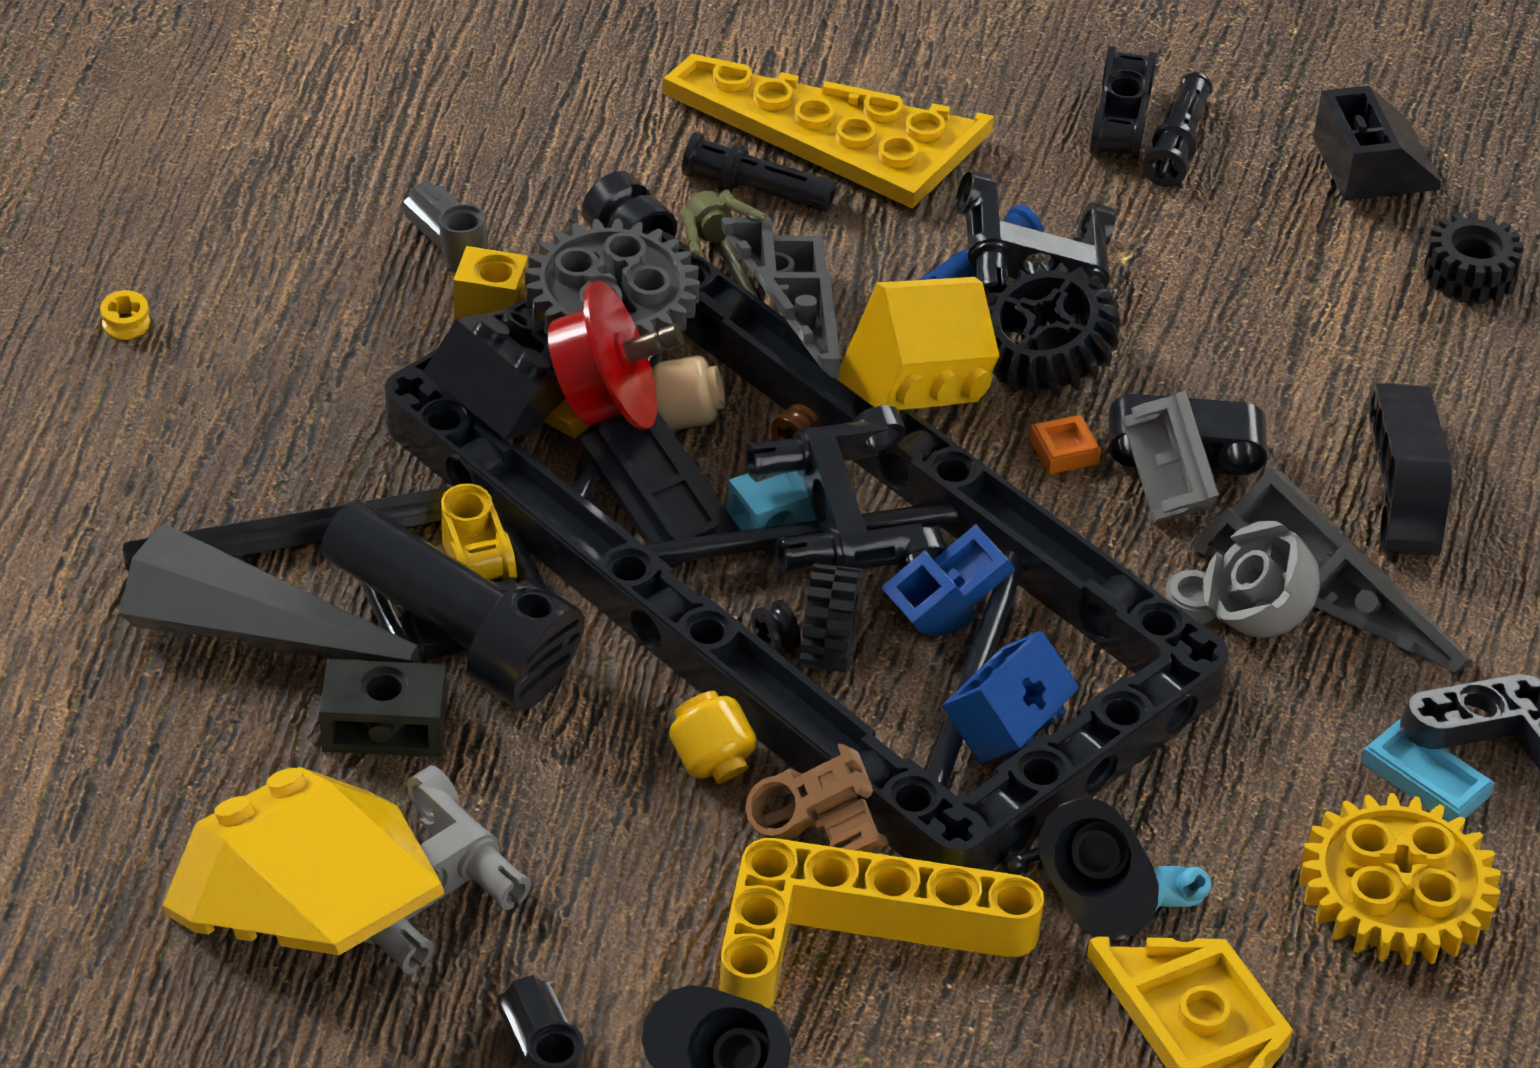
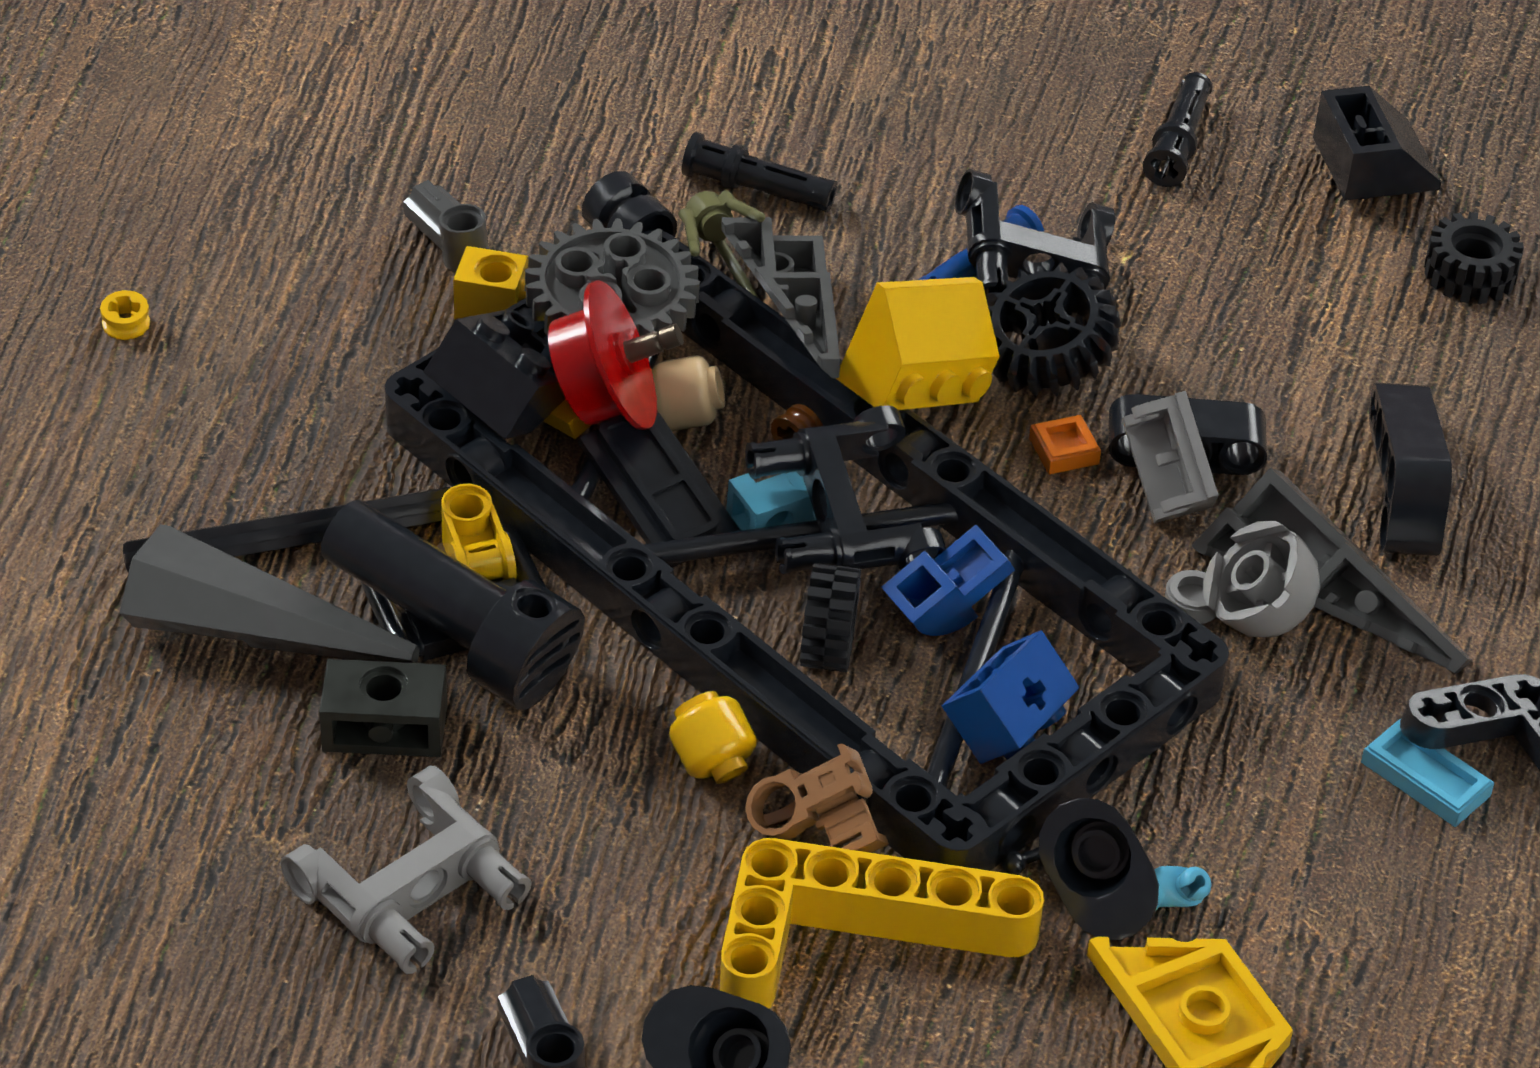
(302, 864): yellow wedge -> none
(776, 626): black bush -> none
(837, 127): yellow wing -> none
(1123, 102): black piece -> none
(1399, 878): yellow gear -> none

